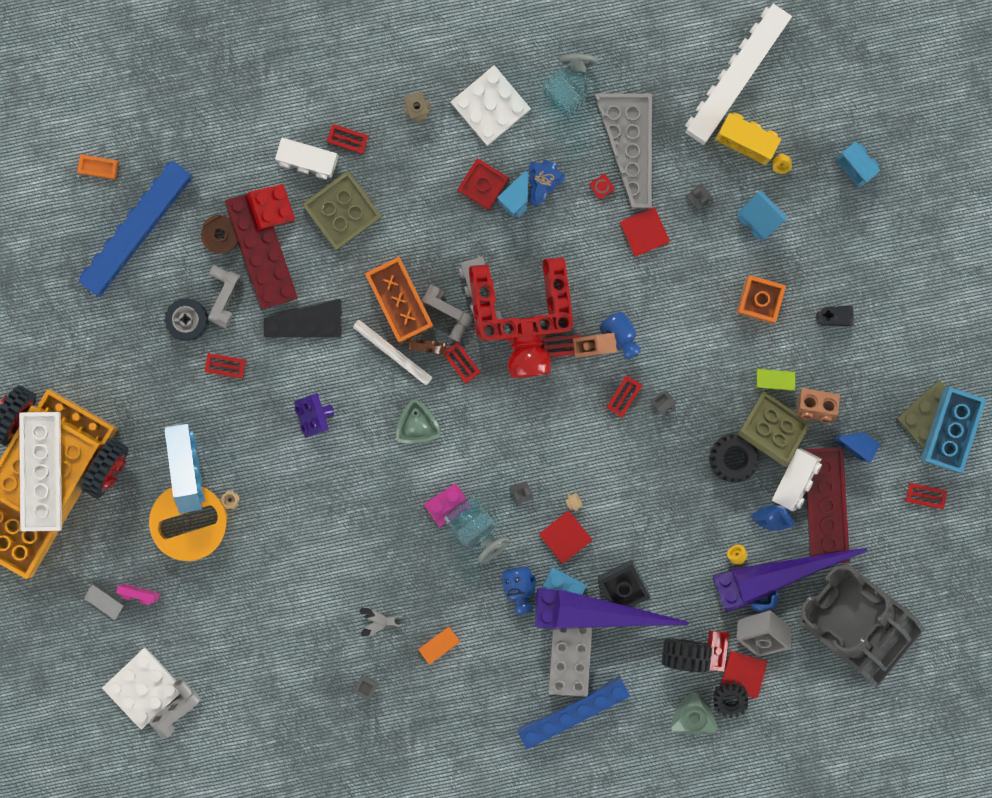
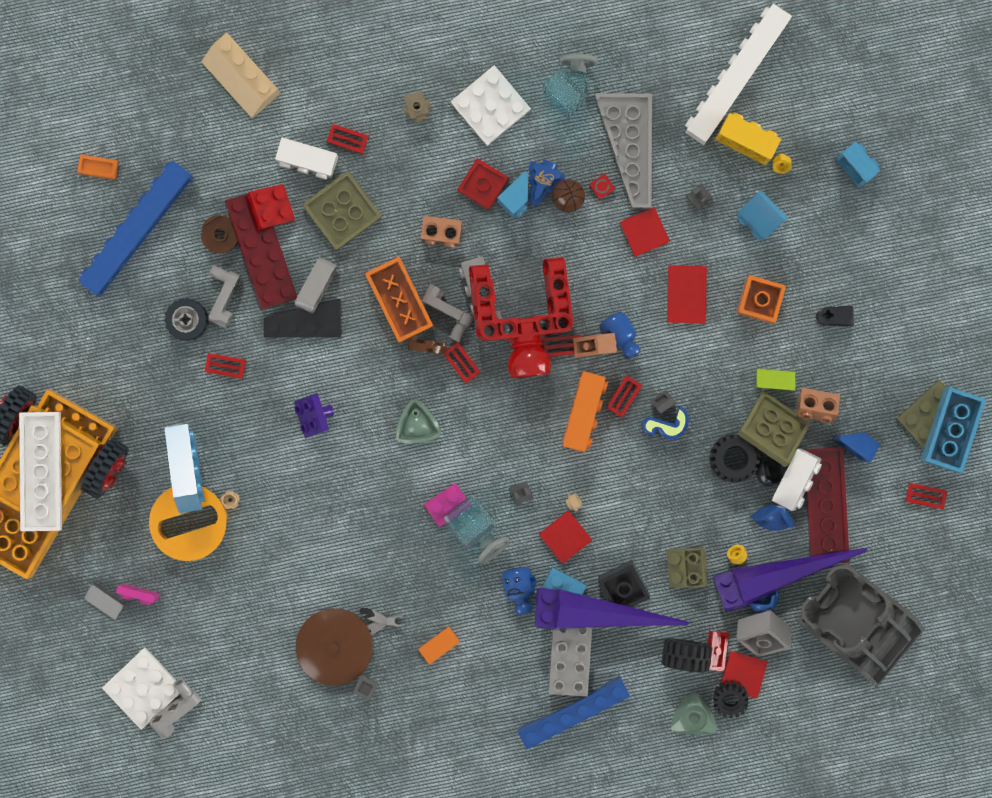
(240, 75): none -> tan slope
(316, 285): none -> light grey beam
(334, 646): none -> reddish brown dish
(392, 352): white axle -> none
(442, 226): none -> nougat brick
(568, 195): none -> reddish brown piece
(583, 411): none -> orange brick
(666, 429): none -> animal
(686, 294): none -> red tile
(687, 567): none -> olive plate
(769, 472): none -> black hair

